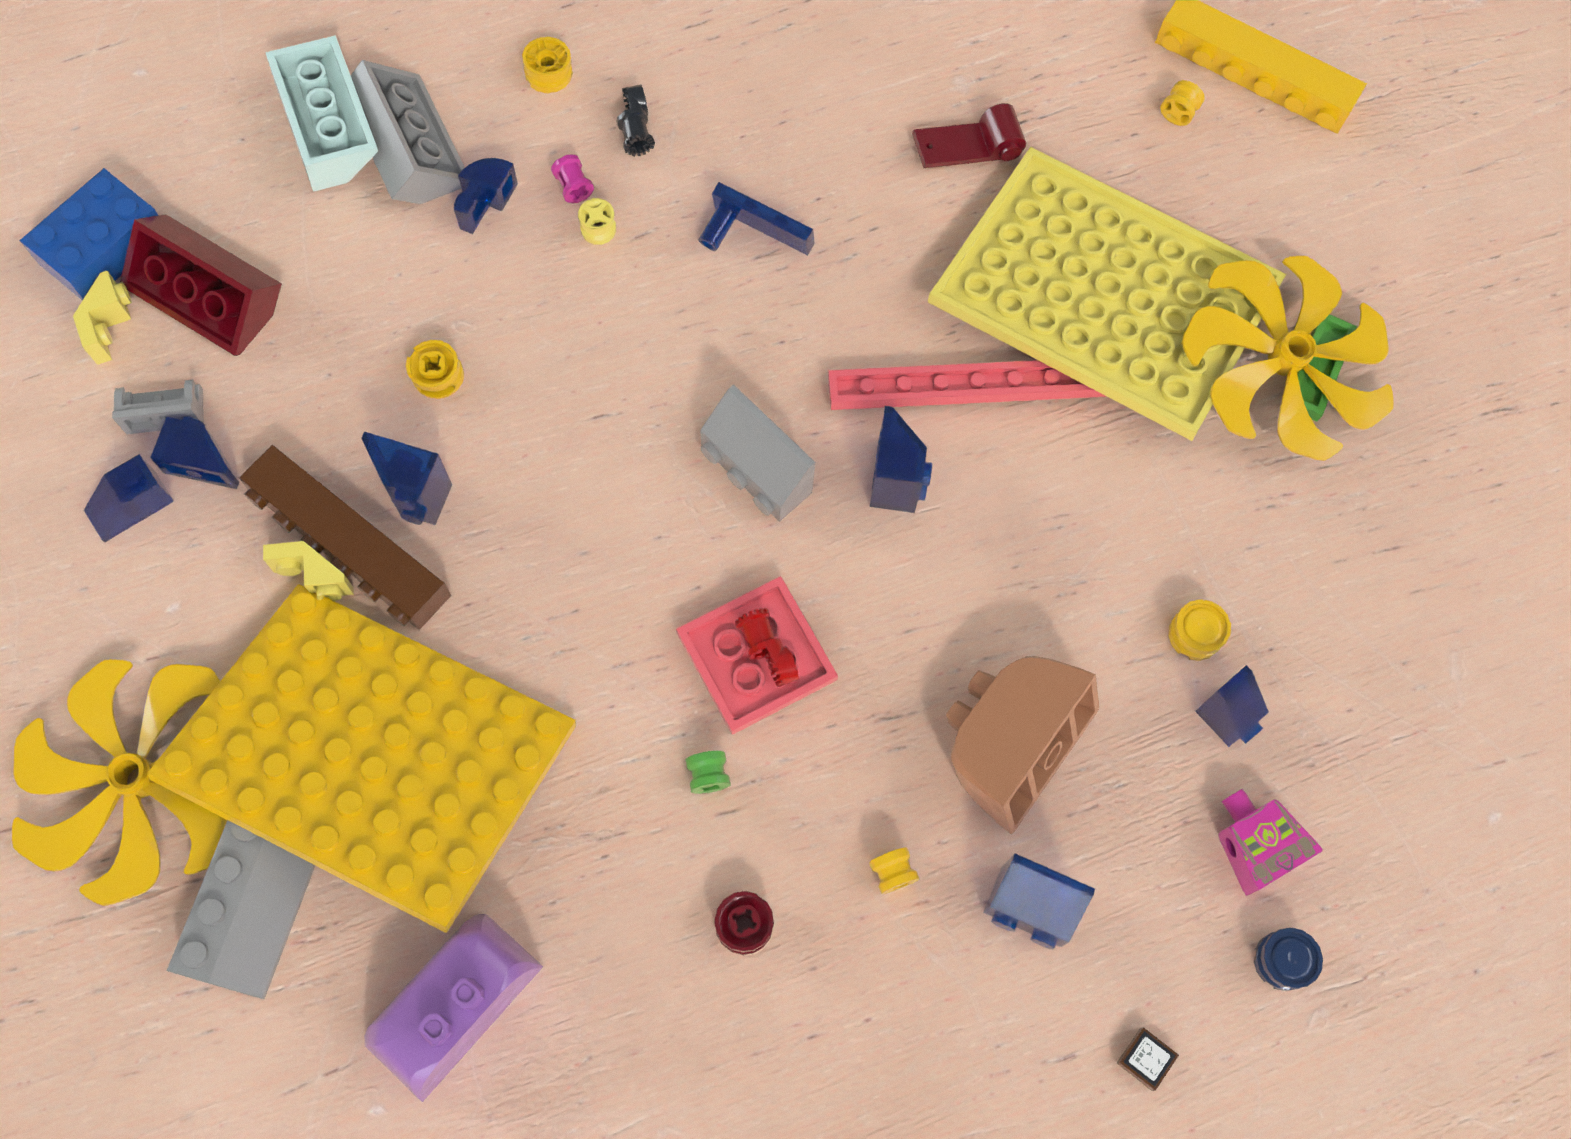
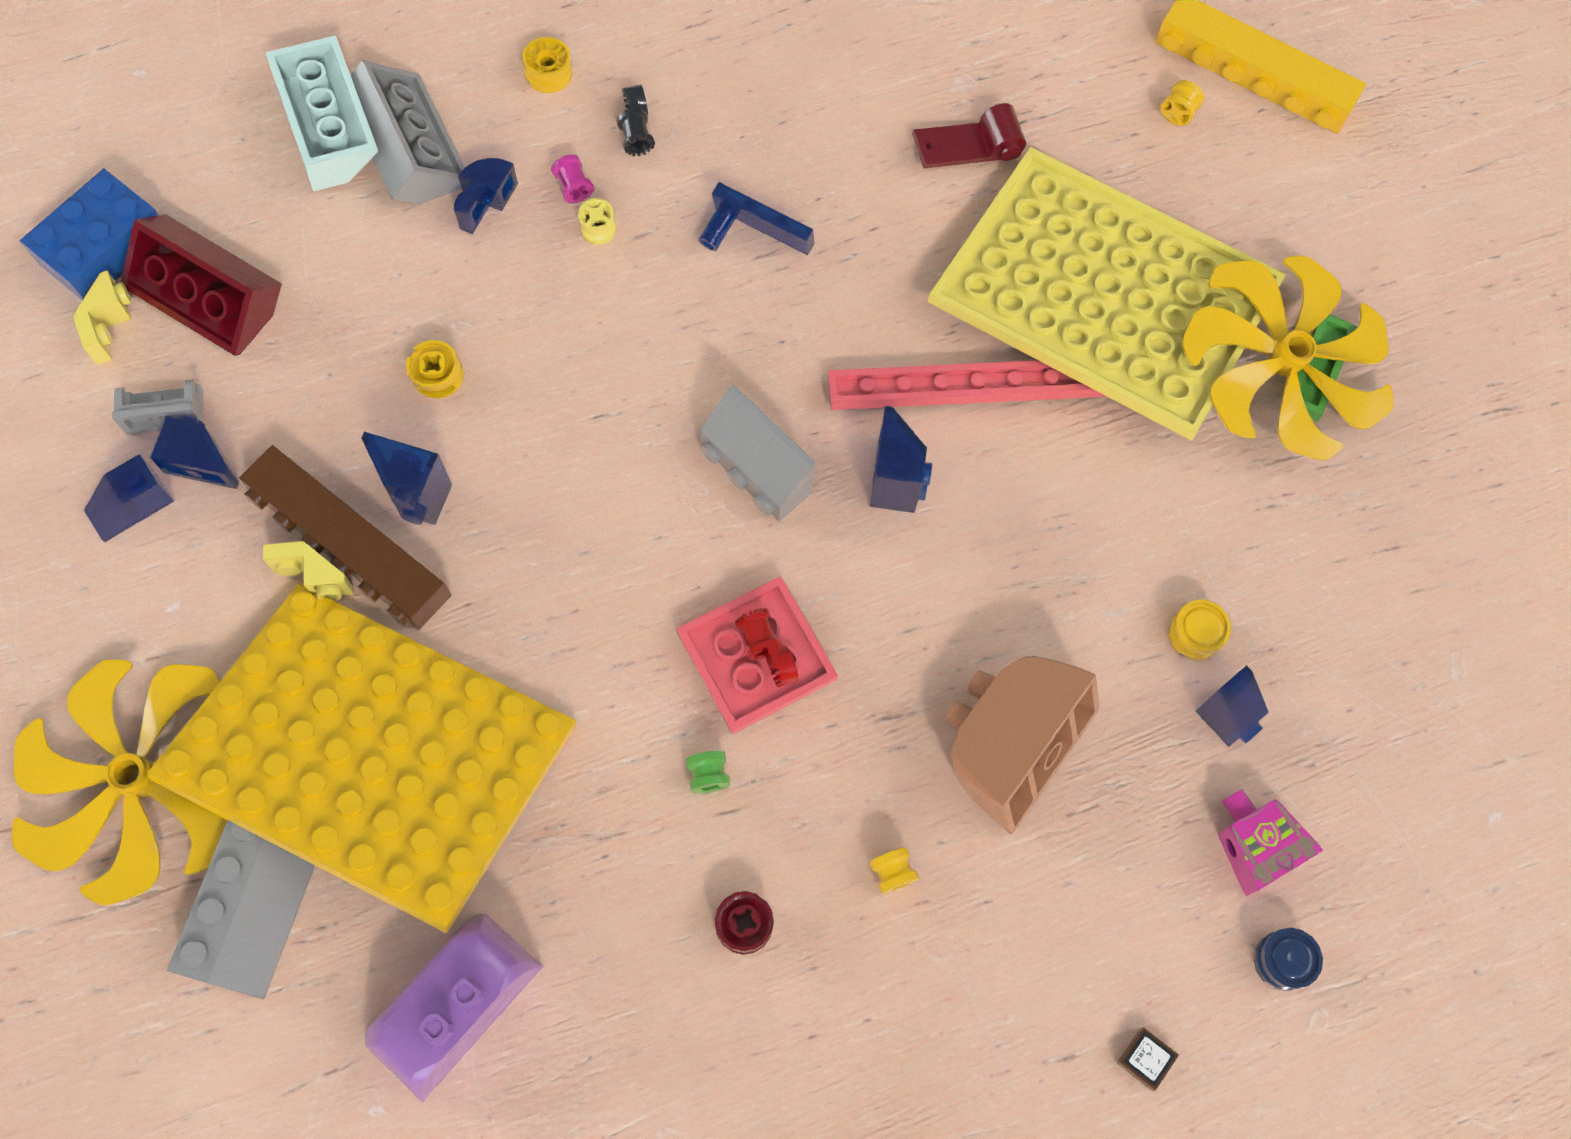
(1038, 901): clear blue slope -> none

